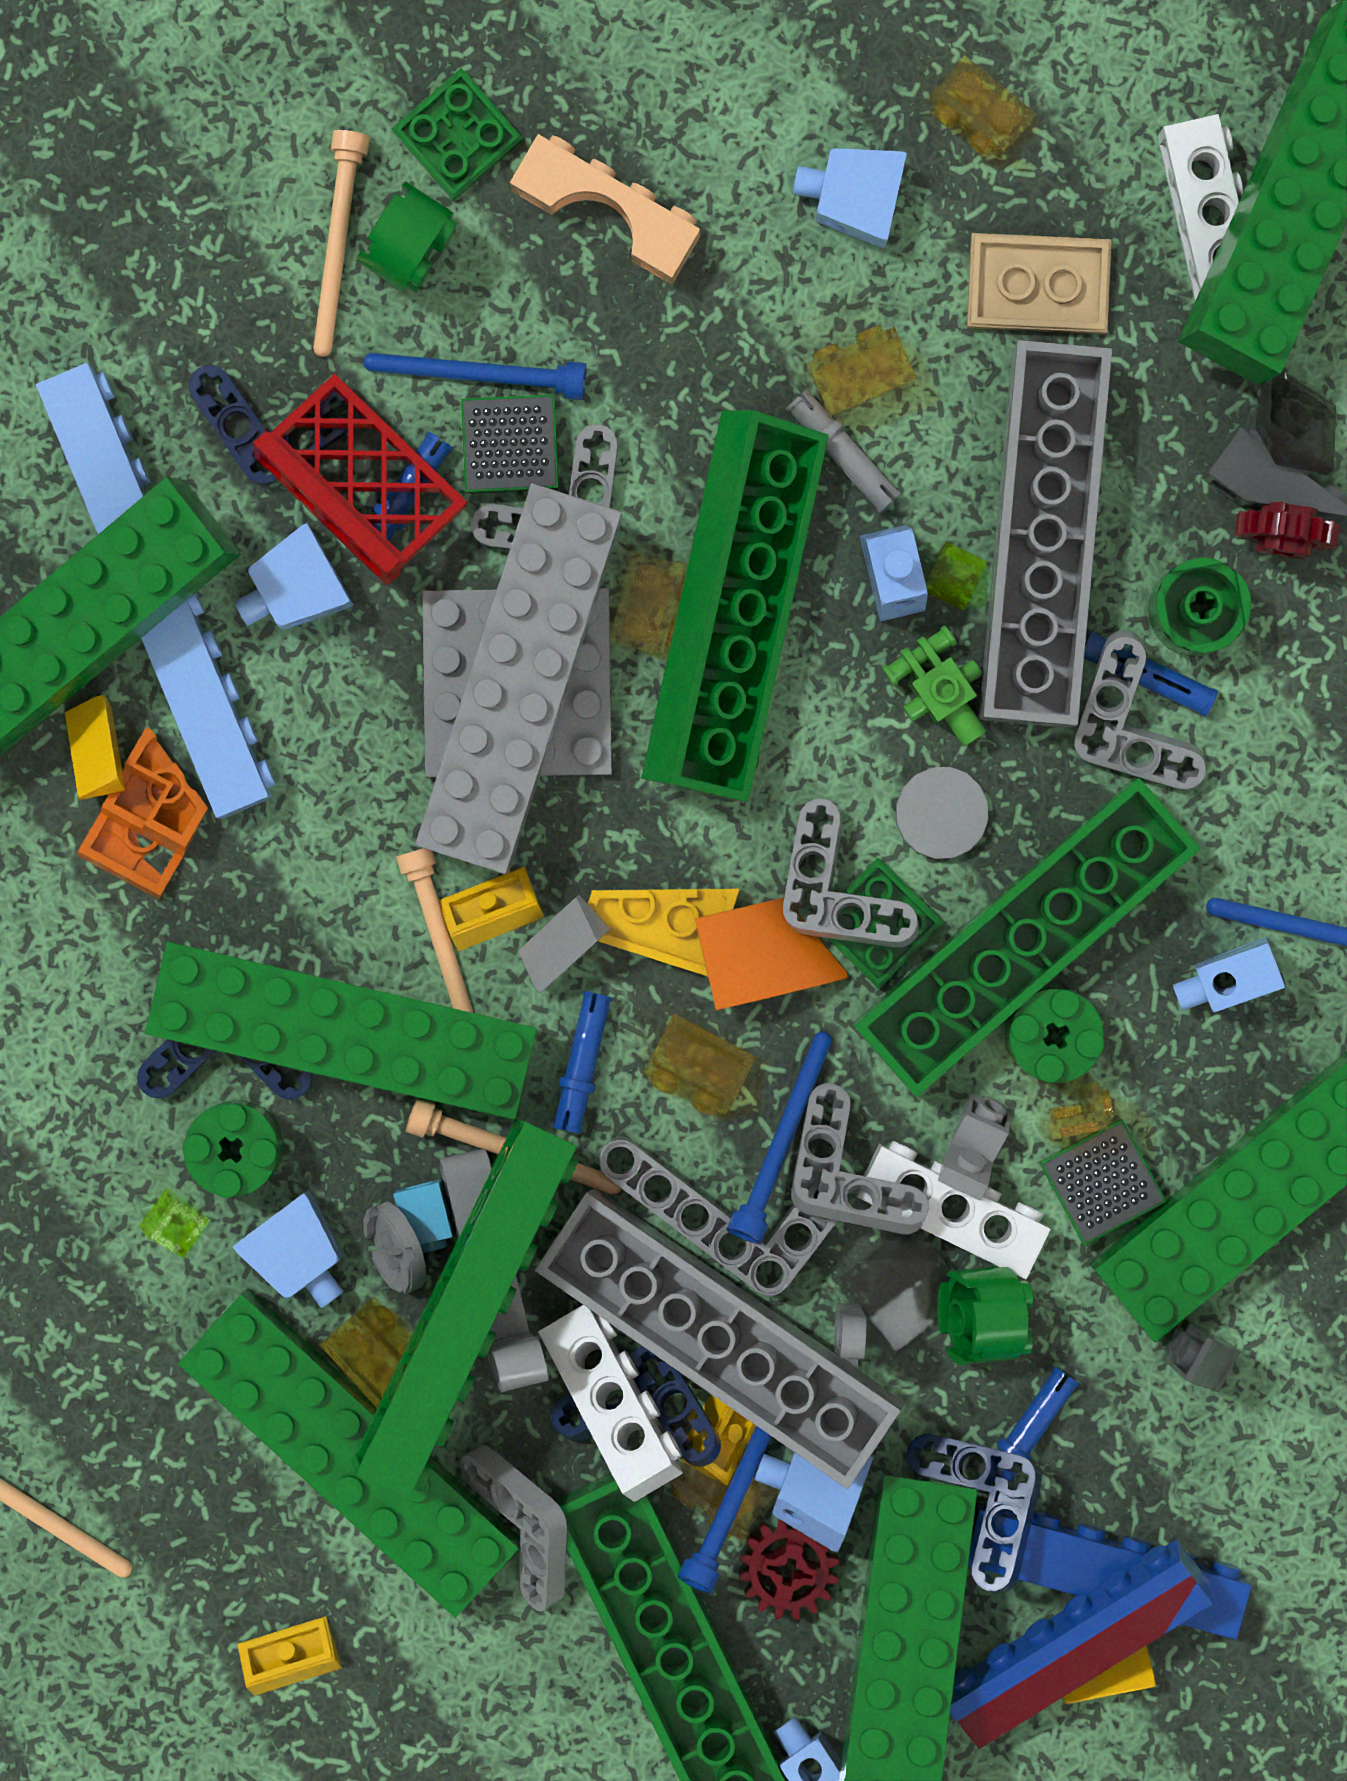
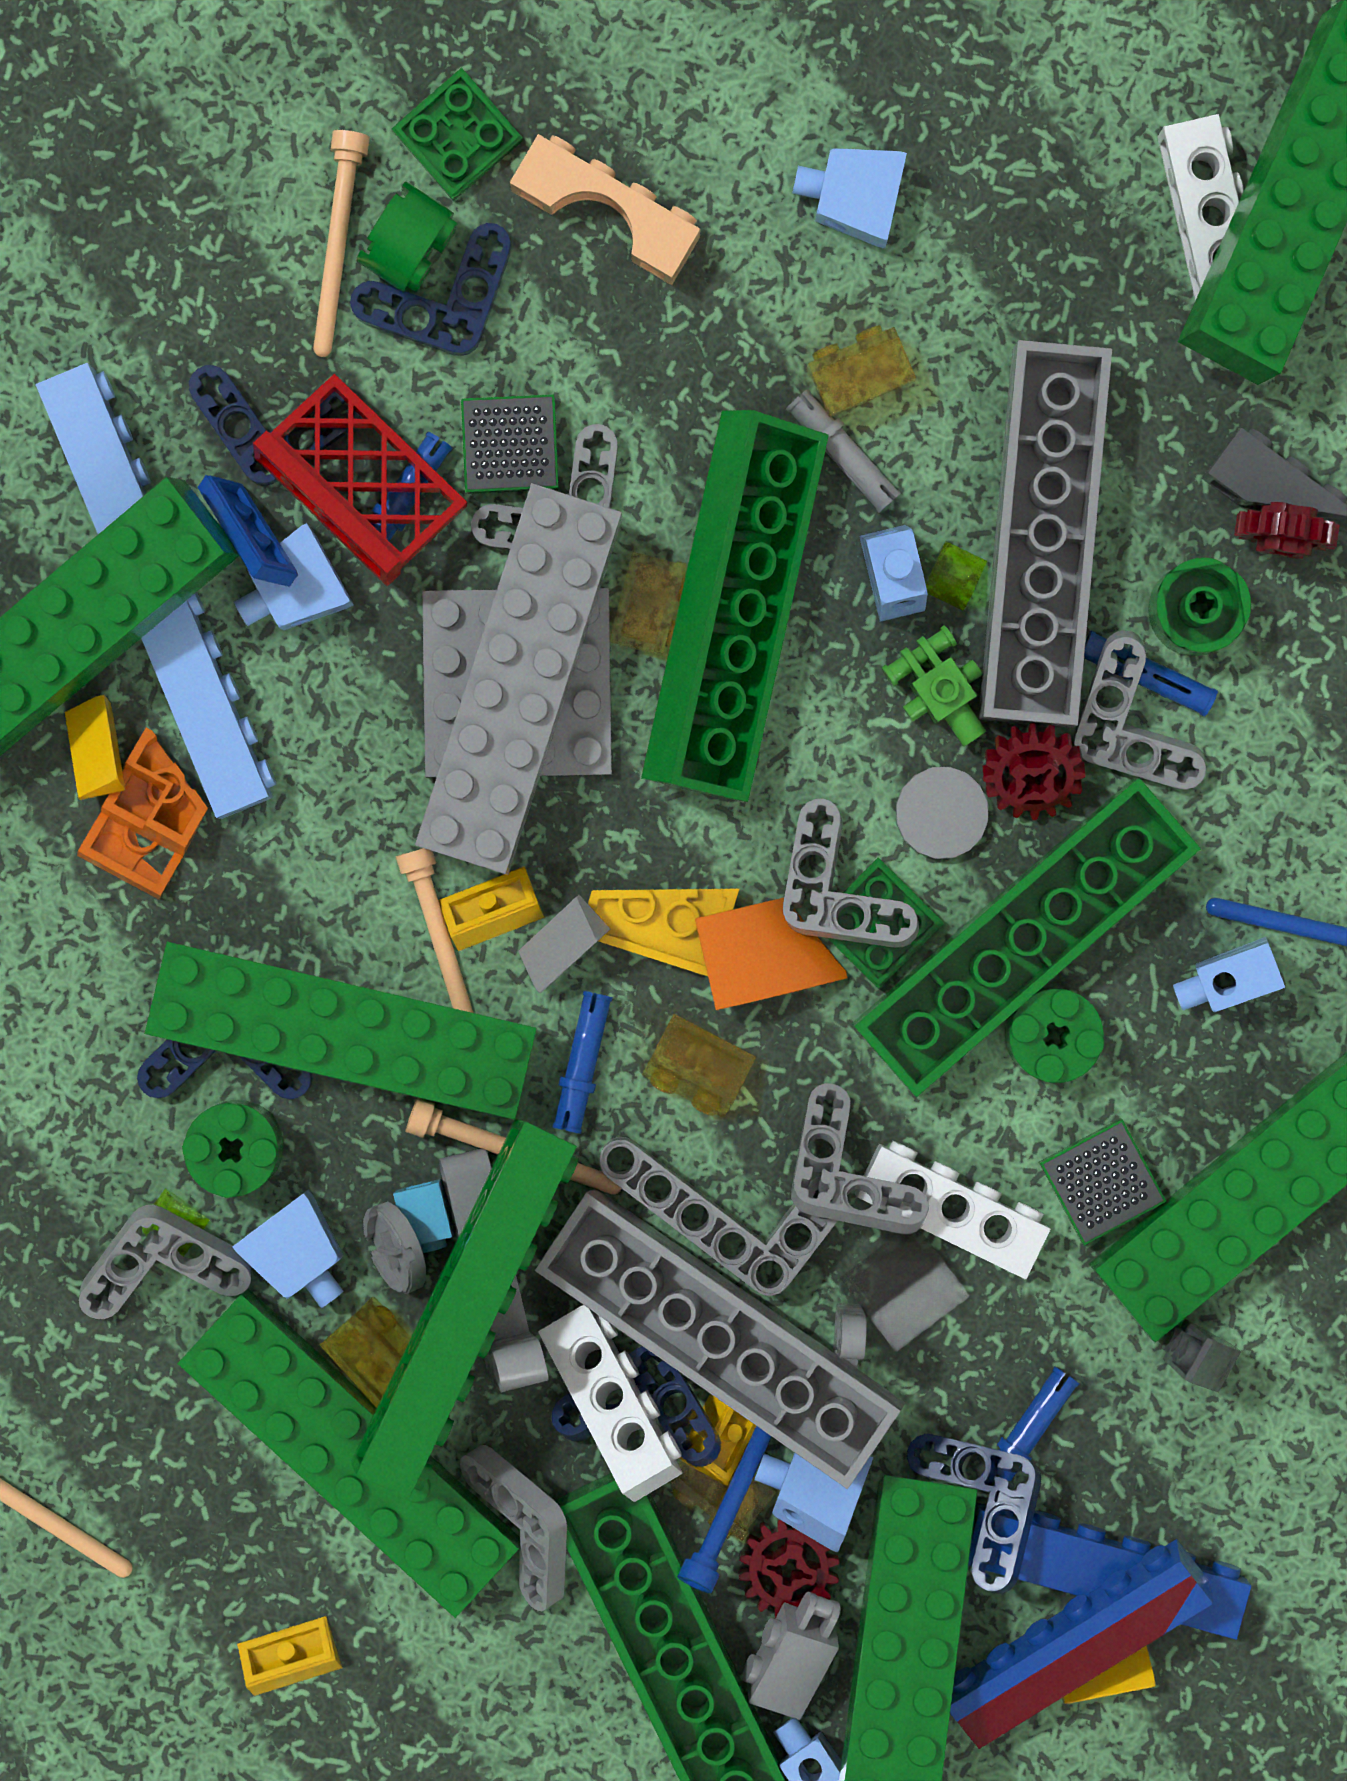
(163, 1247): none -> light grey beam
(248, 530): none -> blue tile
(457, 307): none -> dark blue beam
(565, 380): blue piece -> none
(750, 1219): blue piece -> none
(793, 1656): none -> light grey brick
(975, 1145): light grey slope -> none
(980, 109): clear yellow bracket -> none
(985, 1315): green brick -> none
(1033, 771): none -> dark red gear
(1039, 283): tan tile -> none
(1072, 1120): clear yellow bracket -> none
(1296, 424): clear smoke slope -> none

